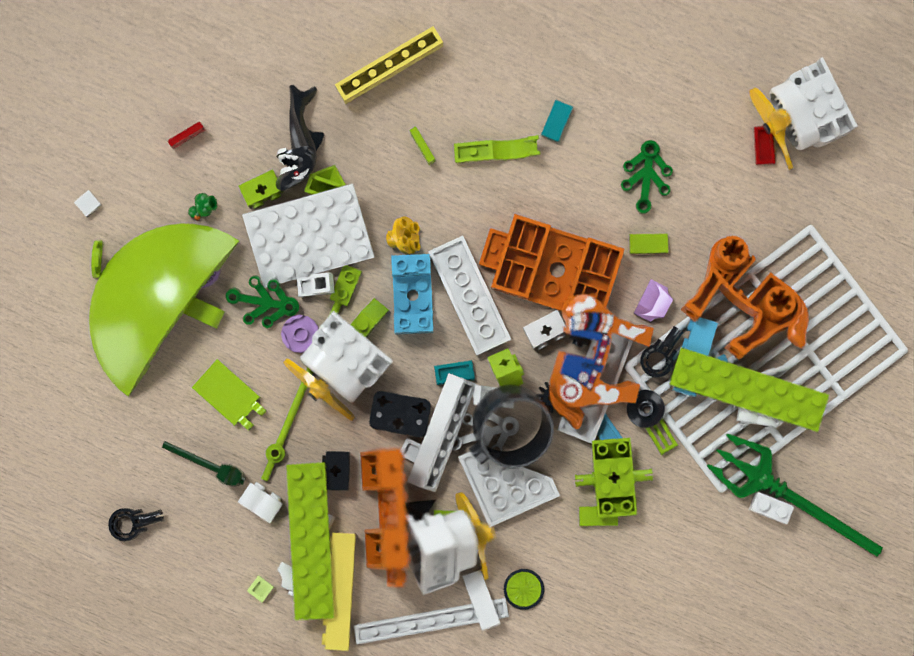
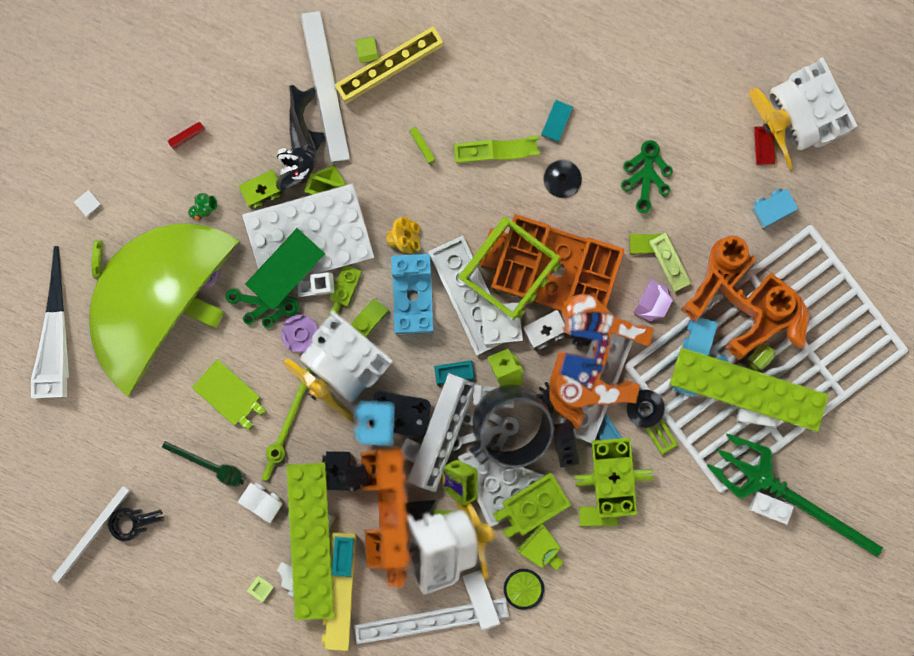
(51, 363): none -> white plate
(91, 534): none -> white tile
(284, 268): none -> green tile
(325, 86): none -> white tile
(342, 556): none -> teal tile
(352, 477): none -> black brick
(366, 49): none -> lime tile
(383, 430): none -> medium azure plate
(461, 482): none -> lime torso
(485, 249): none -> lime window
(499, 326): none -> white plate
(532, 505): none -> lime tile
(541, 548): none -> lime torso
(560, 188): none -> black dish
(566, 444): none -> black brick
(669, 342): black pin -> none
(670, 262): none -> yellowish green tile
(761, 357): none -> lime brick
(774, 208): none -> medium azure brick

